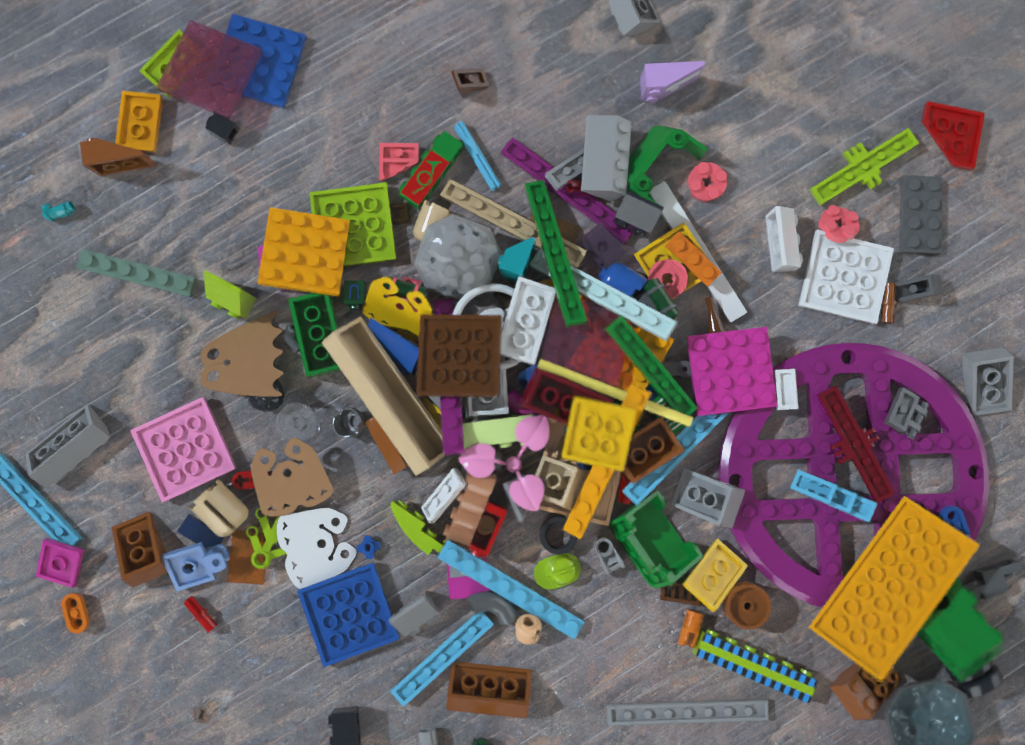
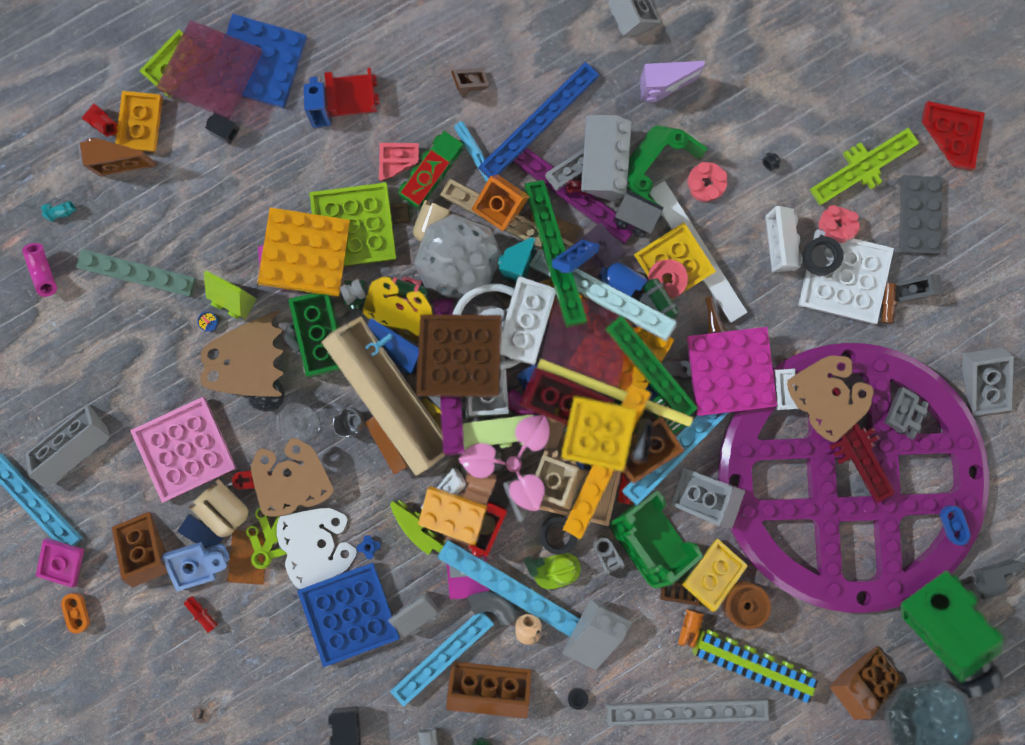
(39, 269): none -> dark pink cylinder
(99, 120): none -> red piece
(208, 321): none -> tile
(316, 103): none -> blue torso
(351, 94): none -> red panel
(351, 292): none -> light grey wheel
(378, 344): none -> medium azure hand
(452, 515): none -> light orange plate
(500, 202): none -> orange slope
(532, 565): none -> clear green tile
(539, 121): none -> blue tile
(575, 256): none -> blue plate
(577, 698): none -> black tile
(596, 635): none -> light grey slope
(644, 432): none -> black plate
(693, 259): orange plate -> none
(771, 161): none -> black plate
(822, 404): none -> medium nougat piece
(833, 495): medium azure slope -> none
(836, 250): none -> black tyre
(893, 587): light orange plate -> none

